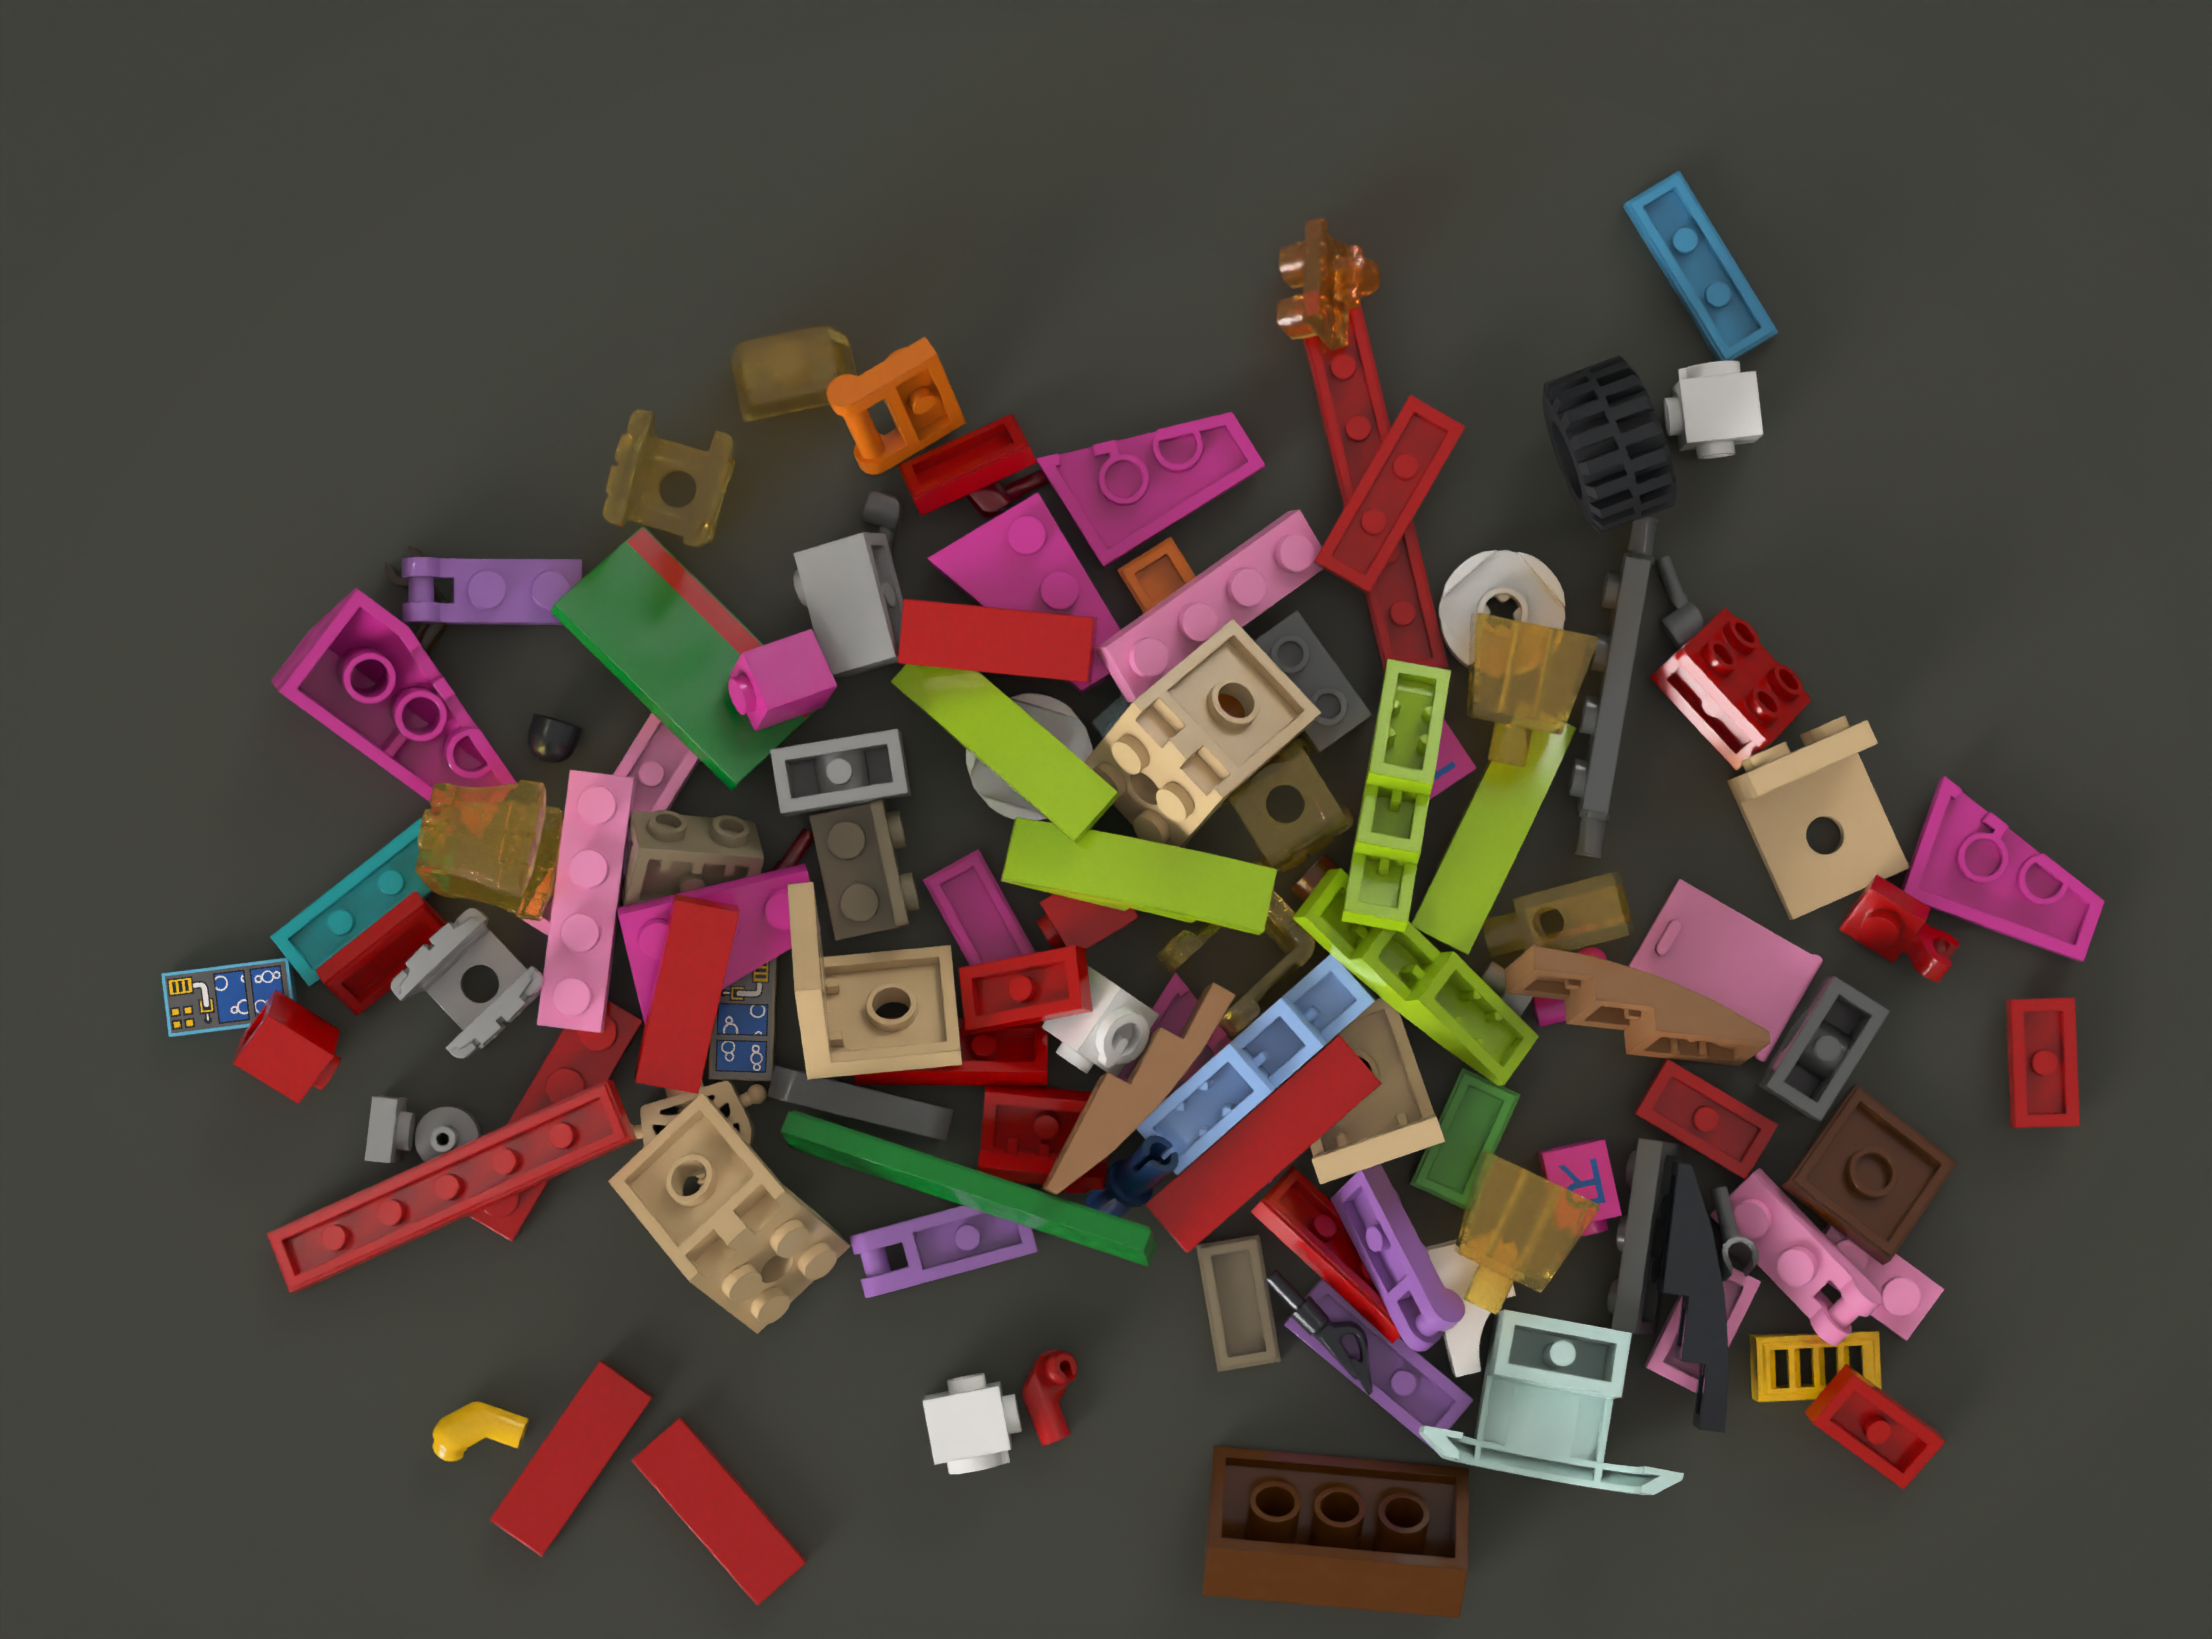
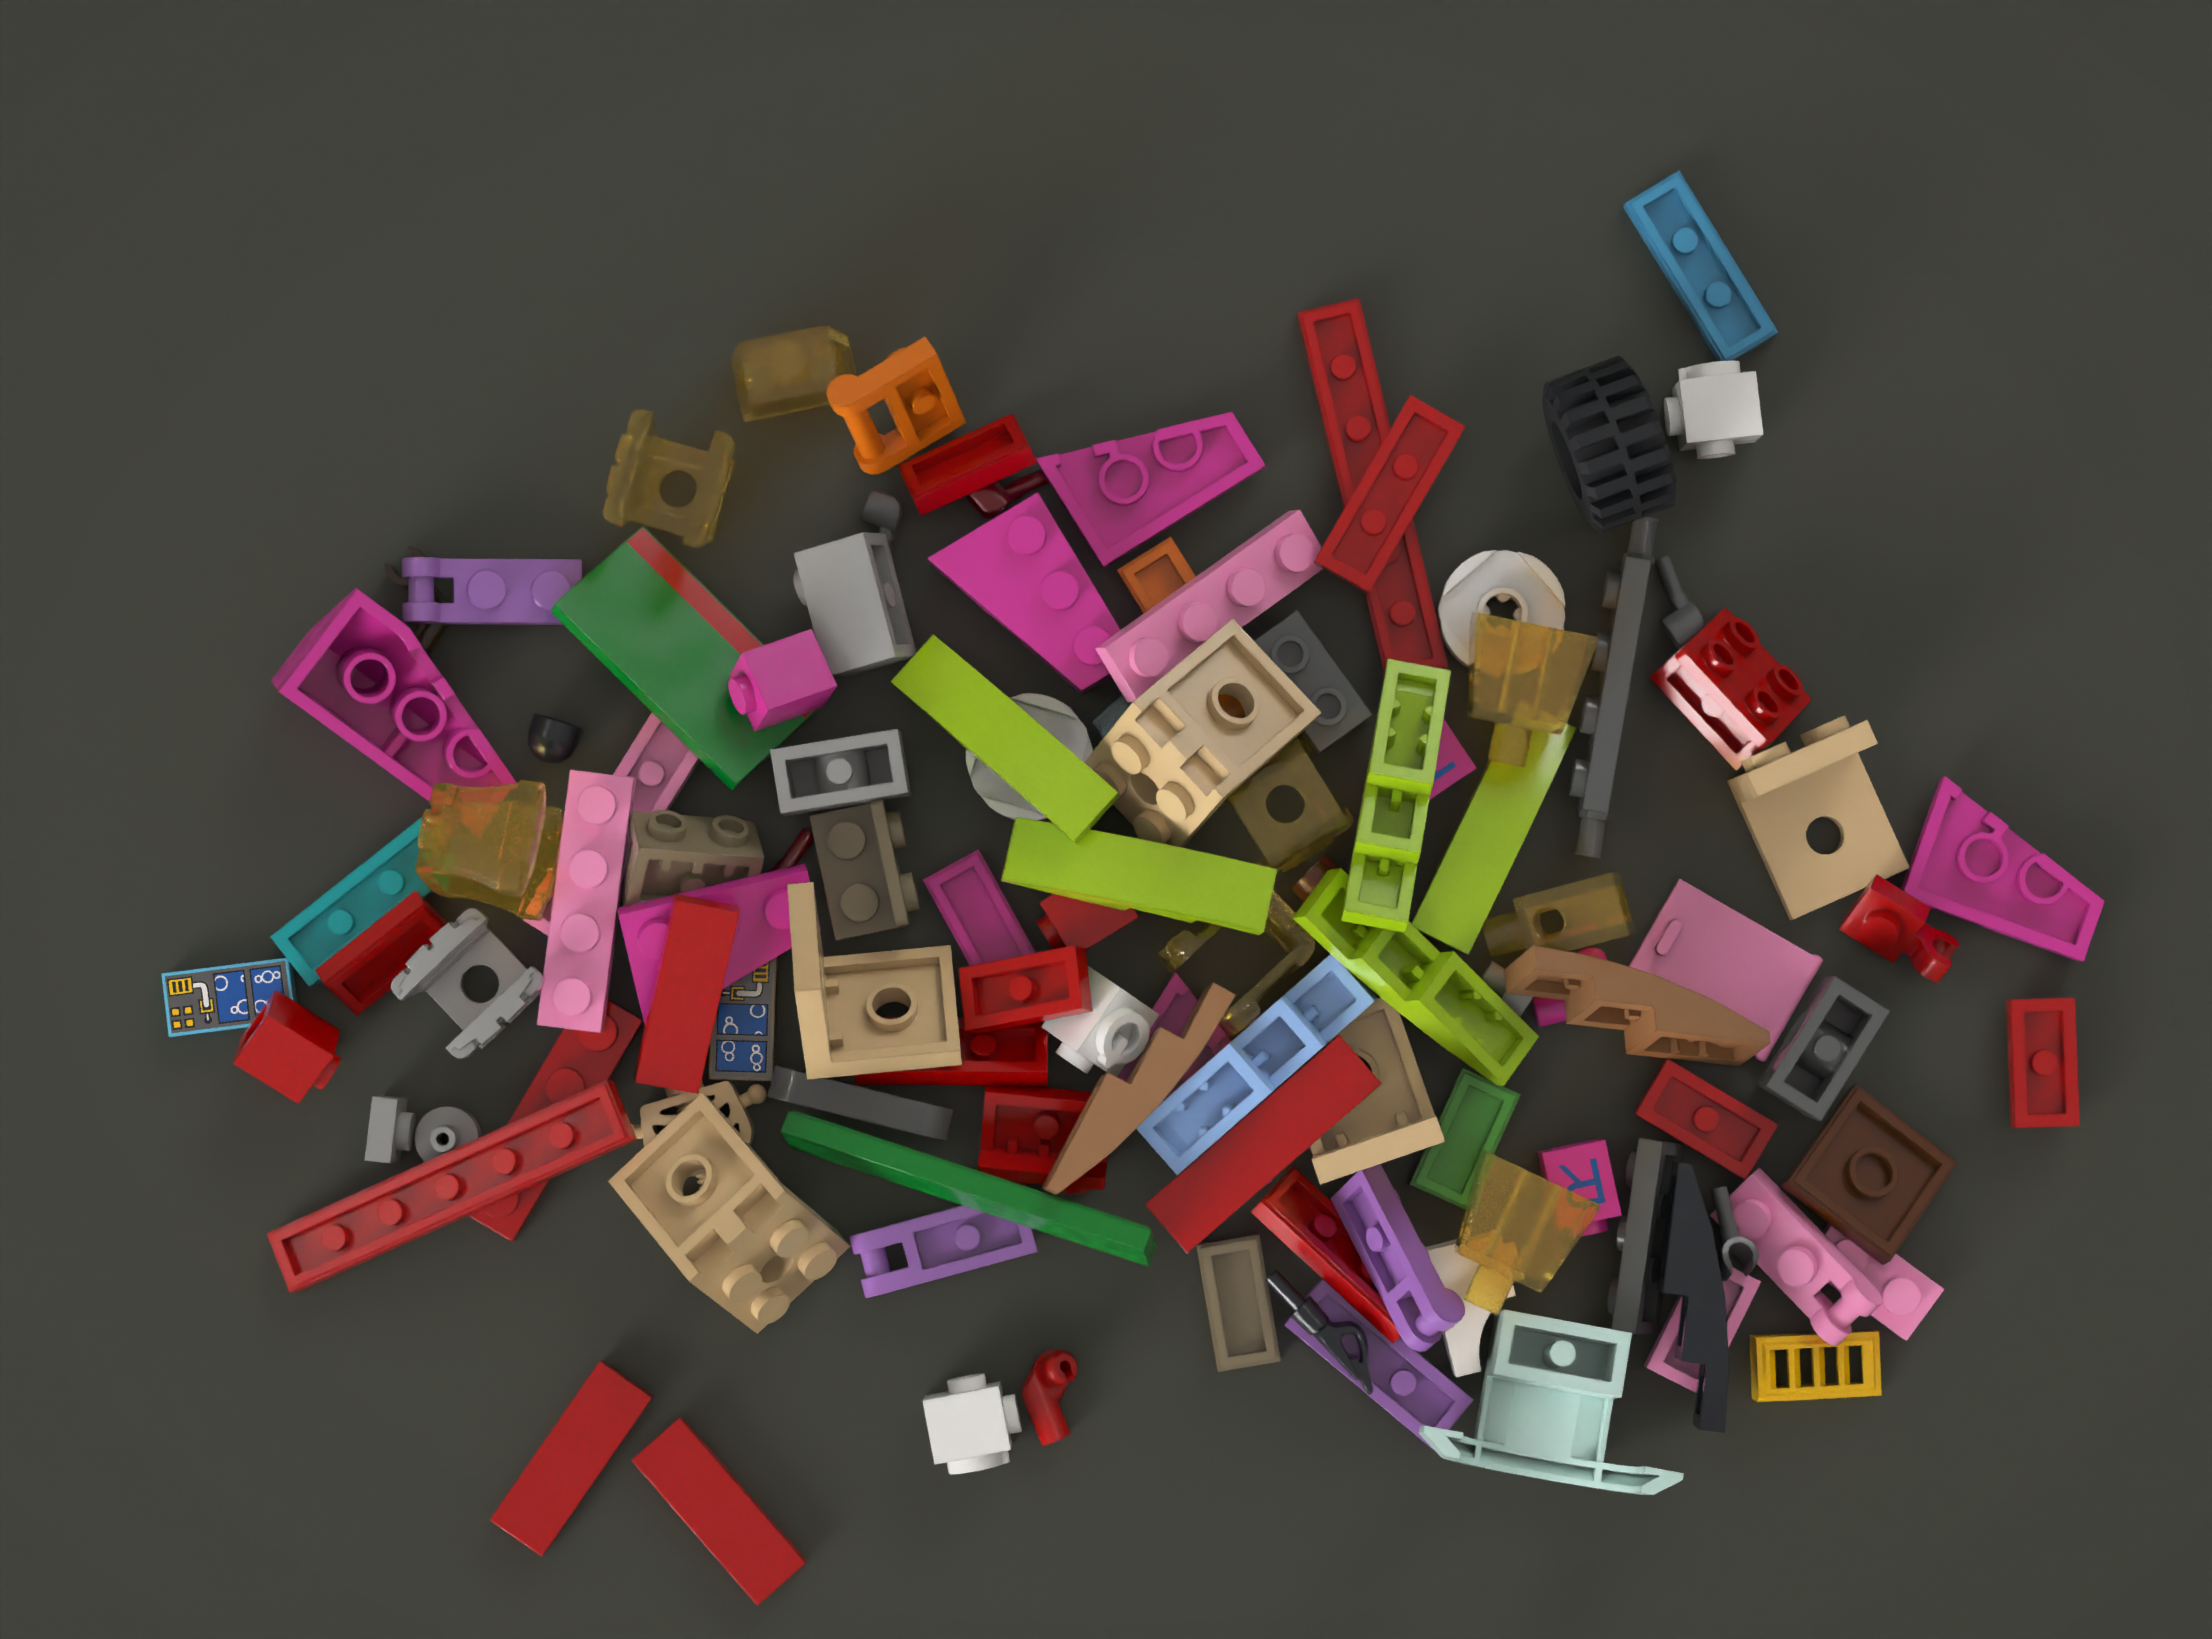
(472, 1424): yellow arm -> none
(997, 640): red tile -> none
(1132, 1180): dark blue axle -> none
(1332, 283): clear orange hips -> none
(1337, 1532): reddish brown slope -> none
(1874, 1426): red plate -> none

